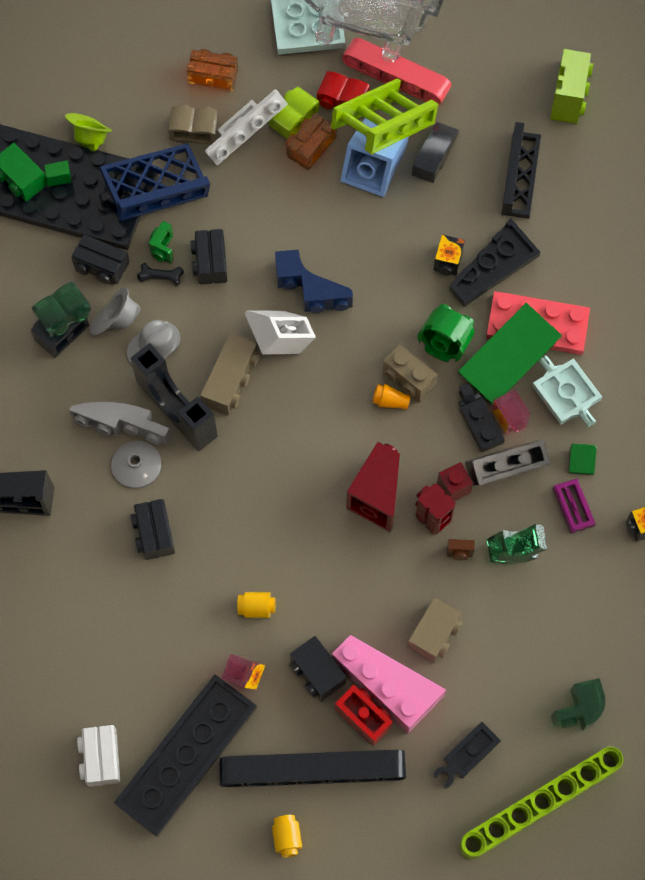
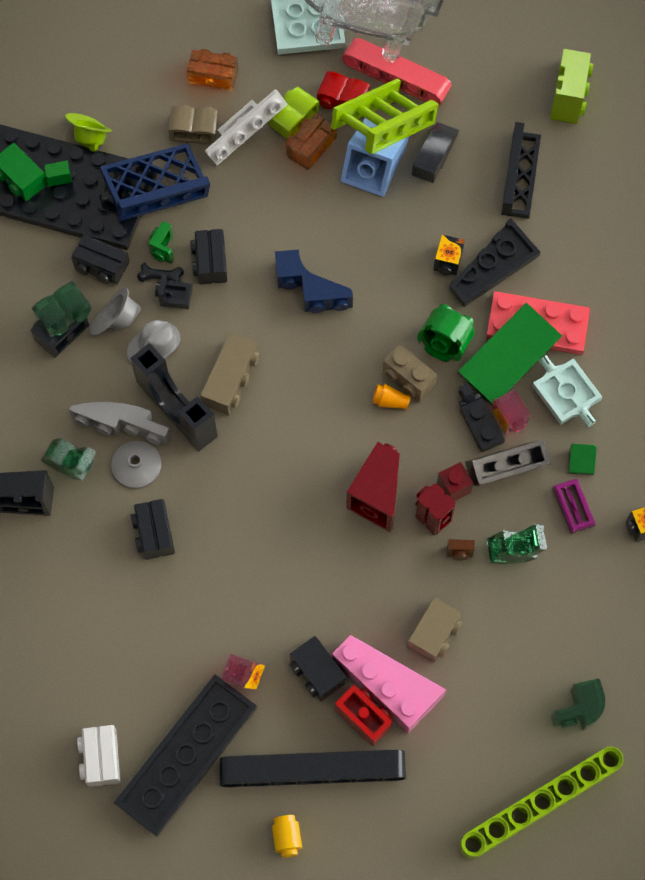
(69, 459): none -> clear green brick
(173, 293): none -> black bracket
(256, 604): yellow brick -> none
(280, 331): white slope -> none
(468, 753): black plate -> none

